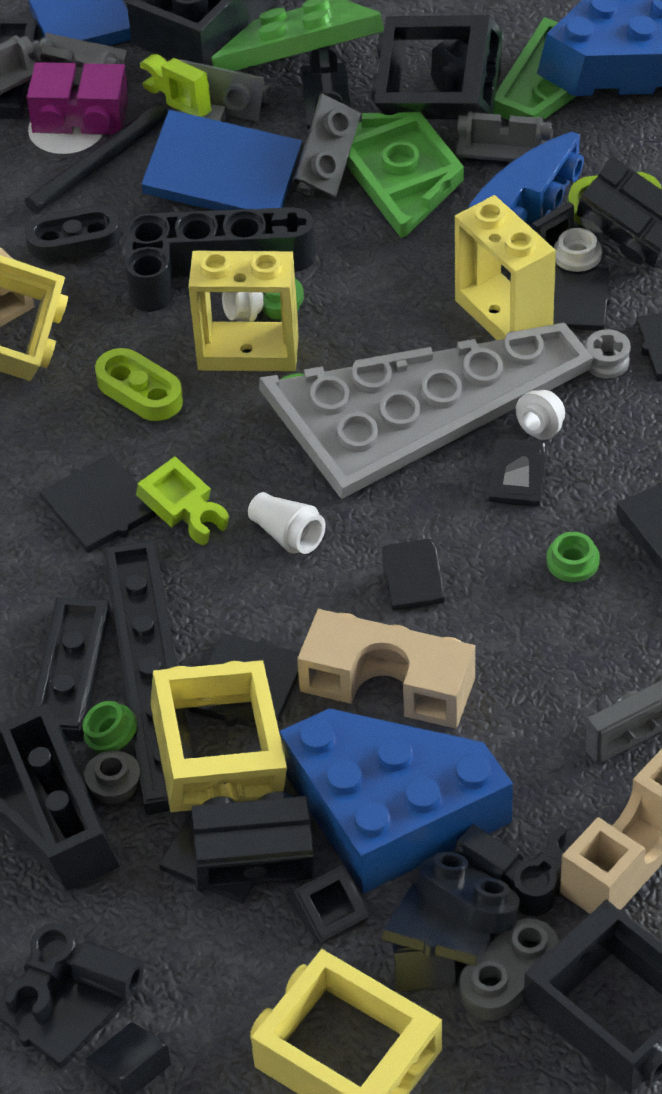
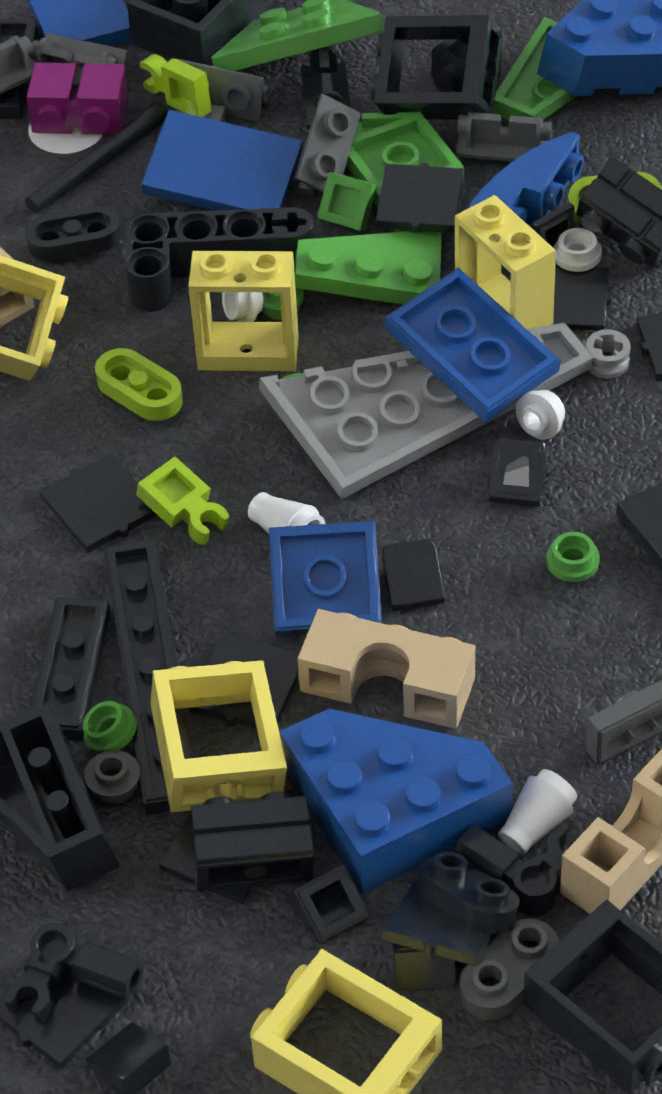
(325, 570): none -> blue tile
(347, 201): none -> bright green plate
(370, 266): none -> bright green wing
(419, 197): none -> black piece
(472, 344): none -> blue tile
(538, 810): none -> white cone

